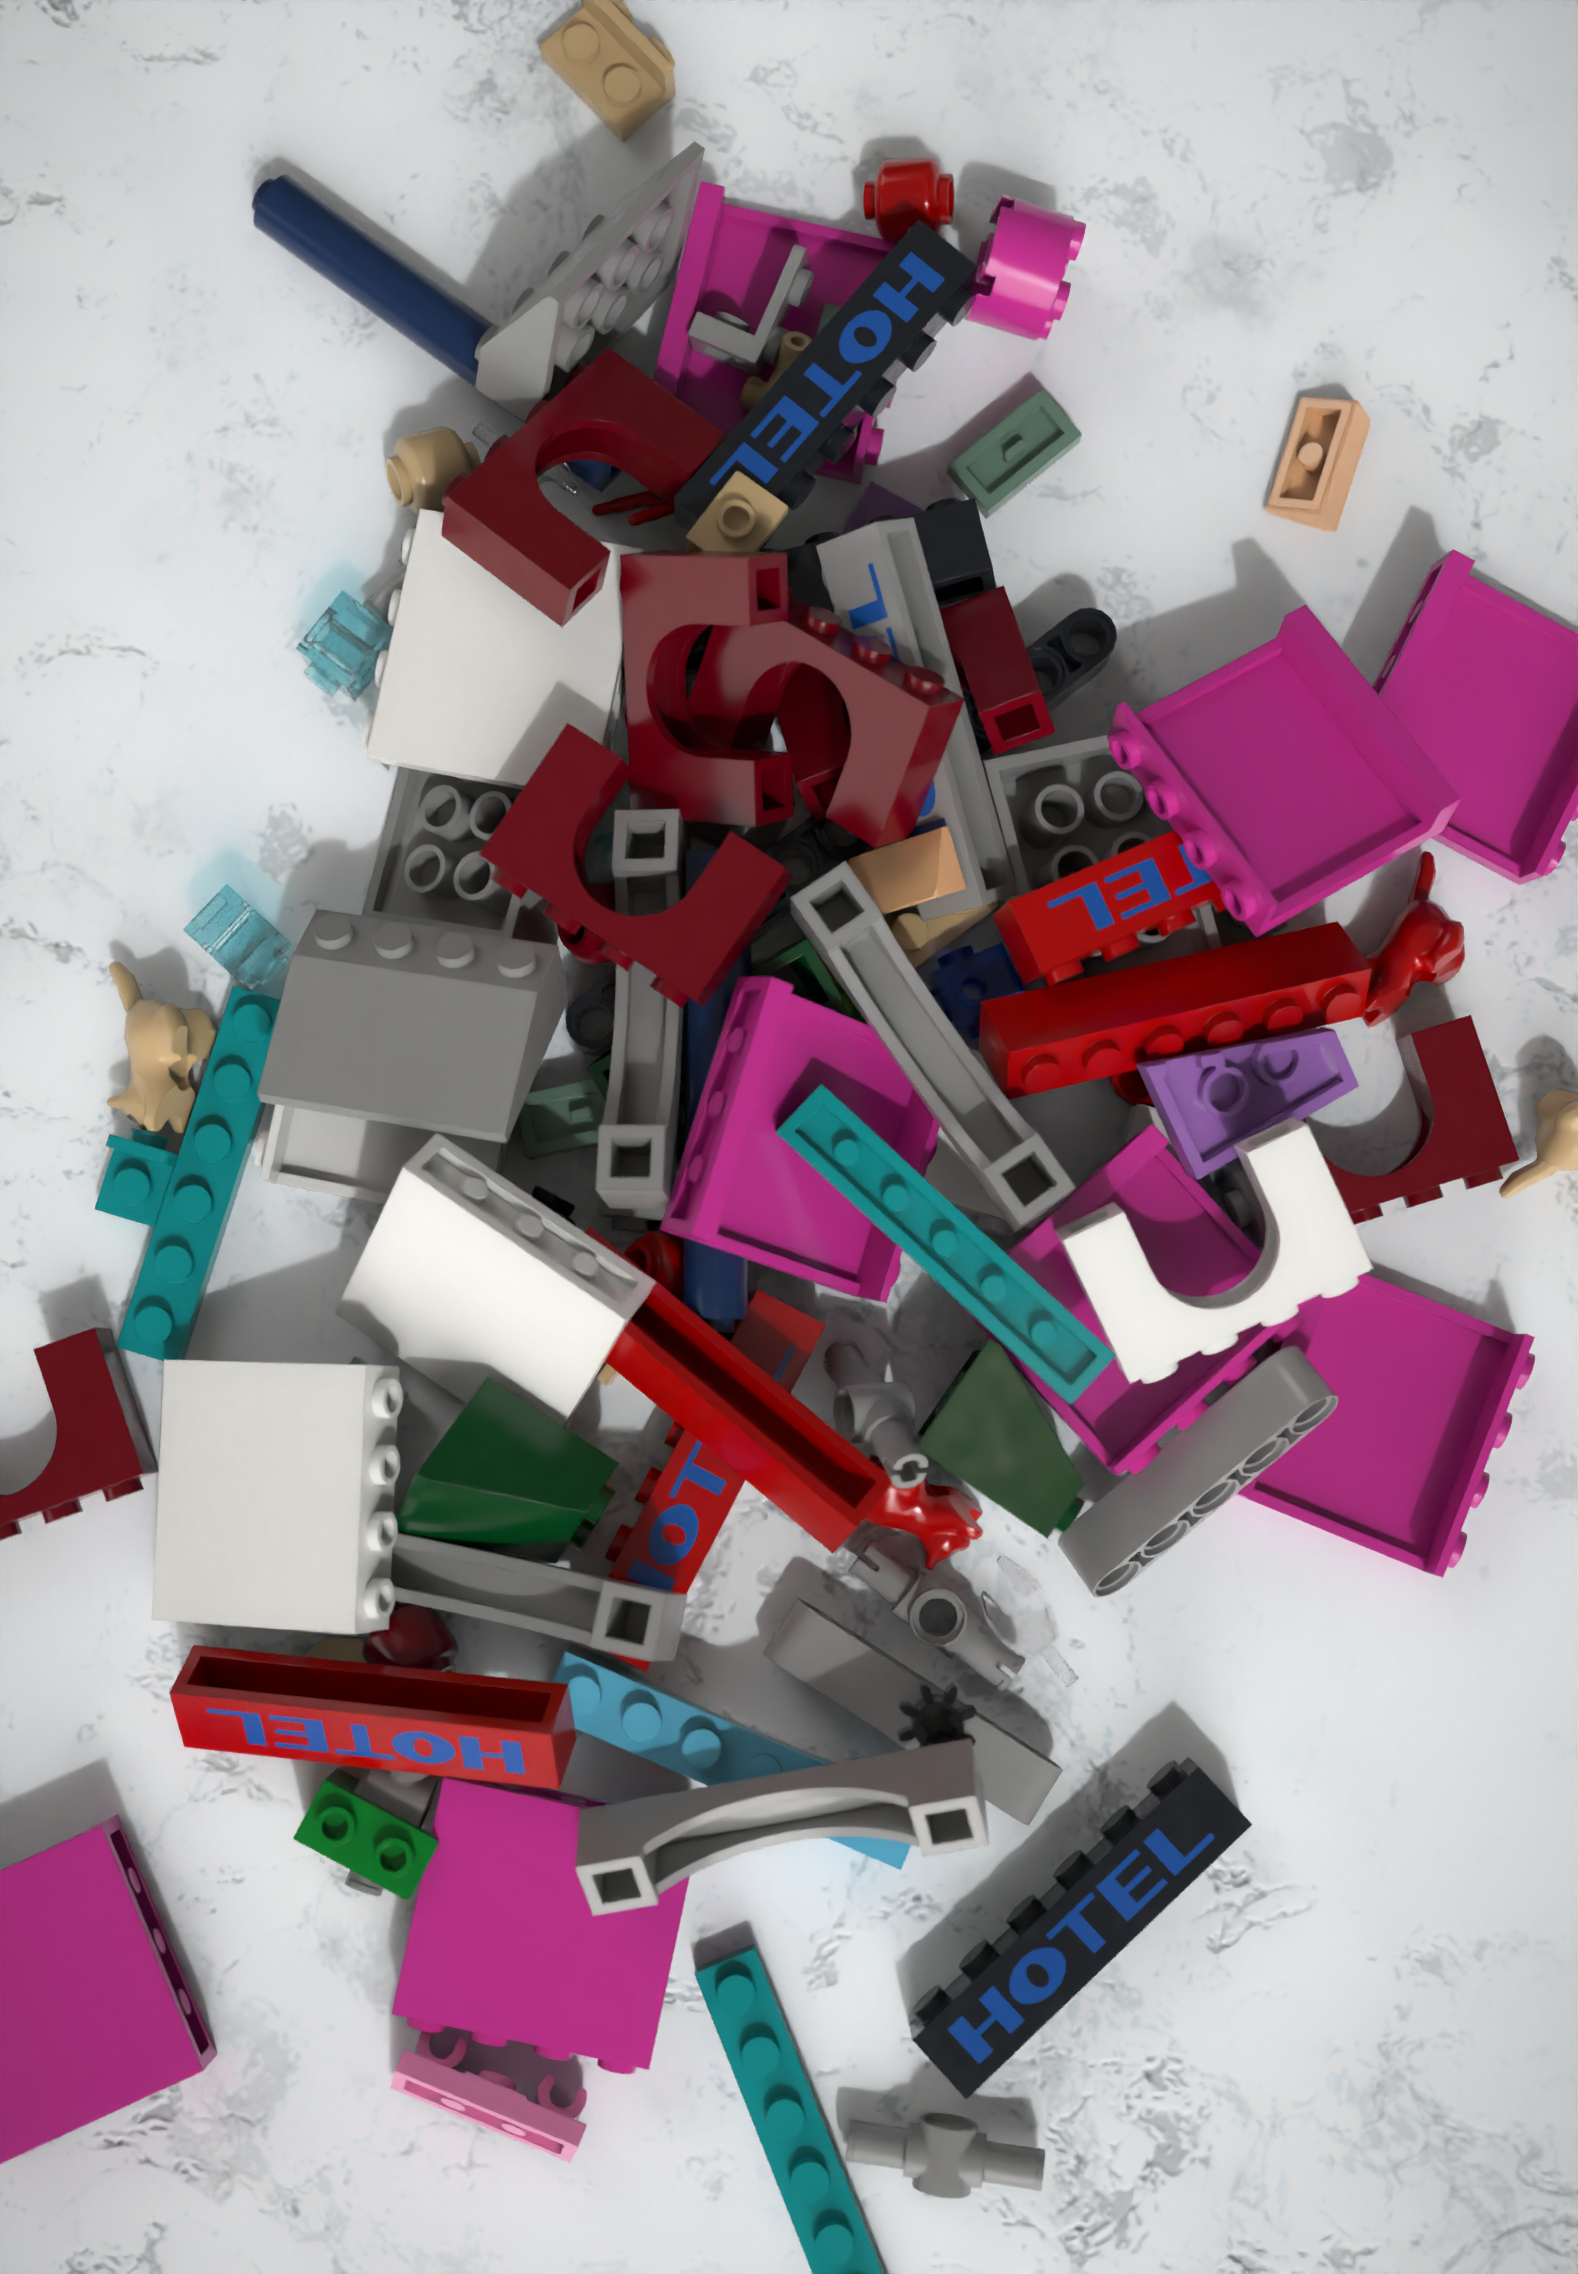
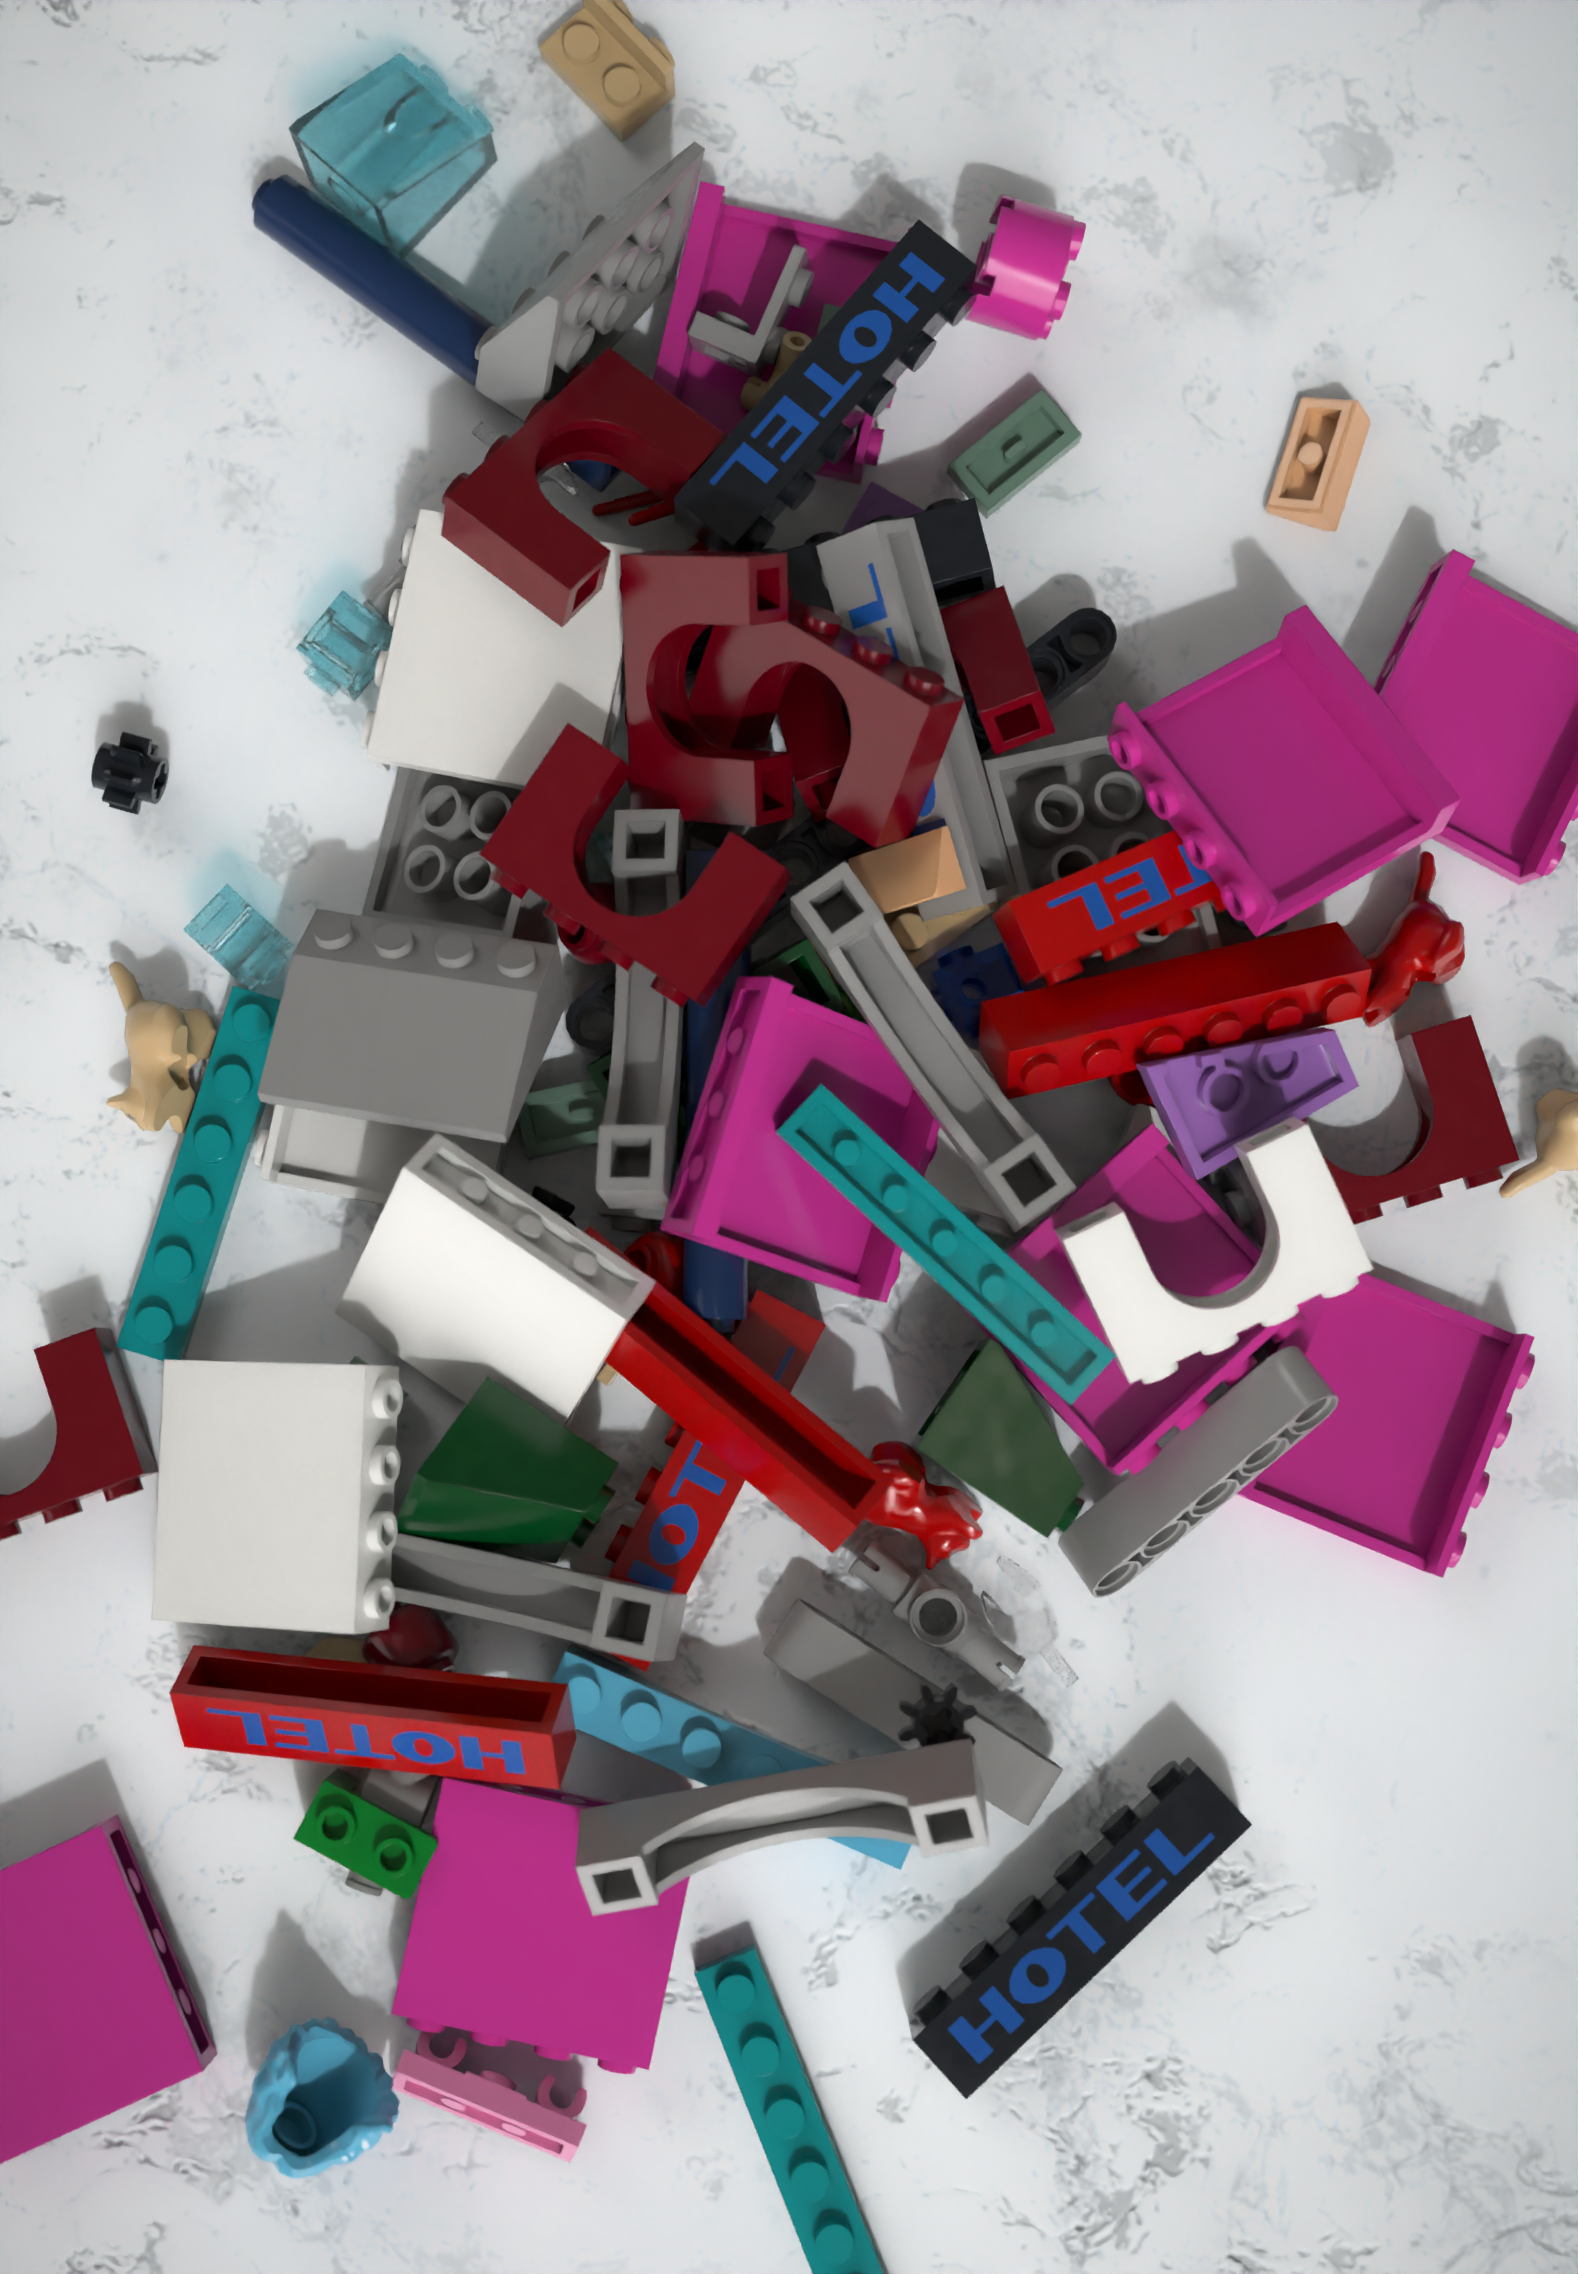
(130, 773): none -> black gear
(136, 1177): teal bracket -> none
(319, 2100): none -> medium azure hair
(395, 151): none -> clear light blue slope
(426, 465): tan head -> none
(737, 518): tan bracket -> none
(875, 1414): light grey pin -> none
(908, 192): red head -> none
(945, 2155): light grey pin -> none

